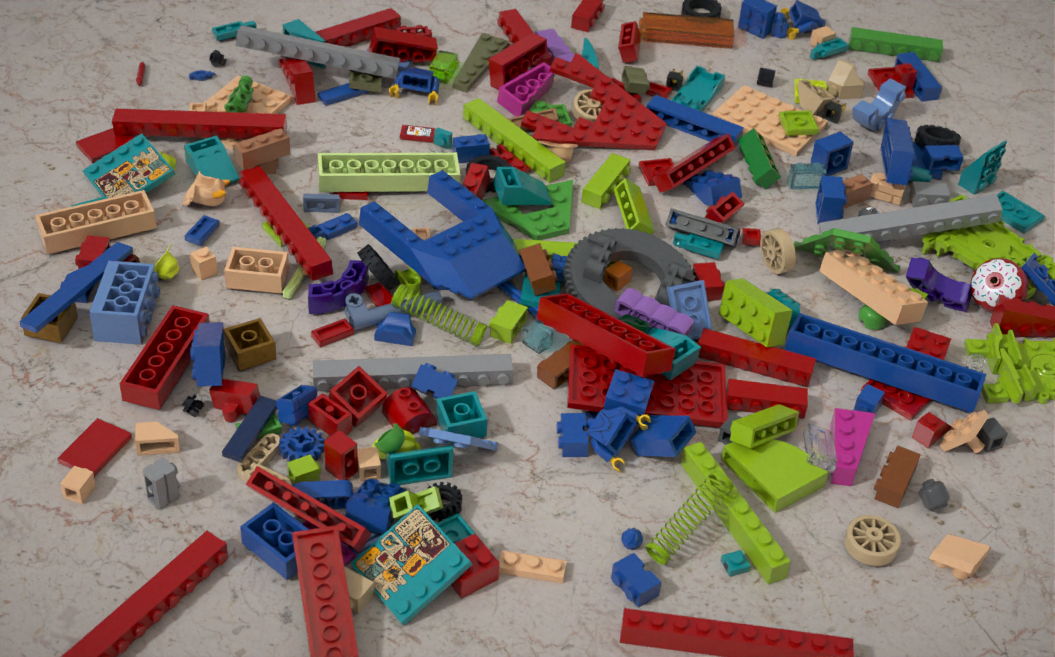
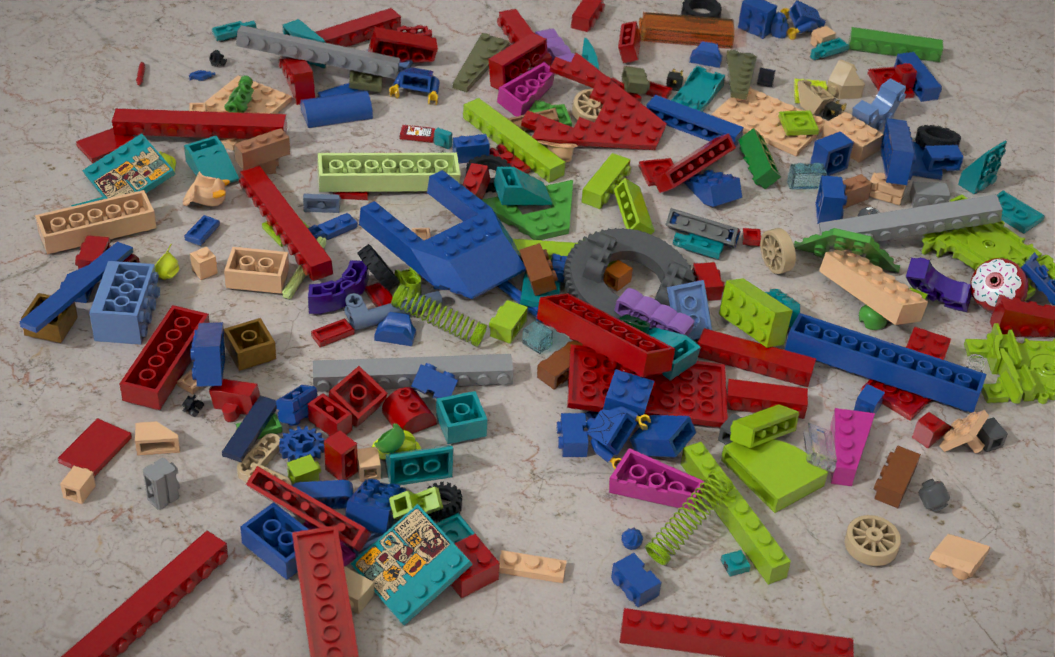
(187, 383): none -> light nougat tile
(337, 109): none -> blue brick
(444, 66): clear neon green brick -> none
(459, 440): medium blue wing -> none
(653, 481): none -> dark pink wedge
(706, 54): none -> blue slope
(725, 208): red brick -> none
(740, 72): none -> olive wing
(866, 139): none -> light nougat brick
(920, 175): teal brick -> none

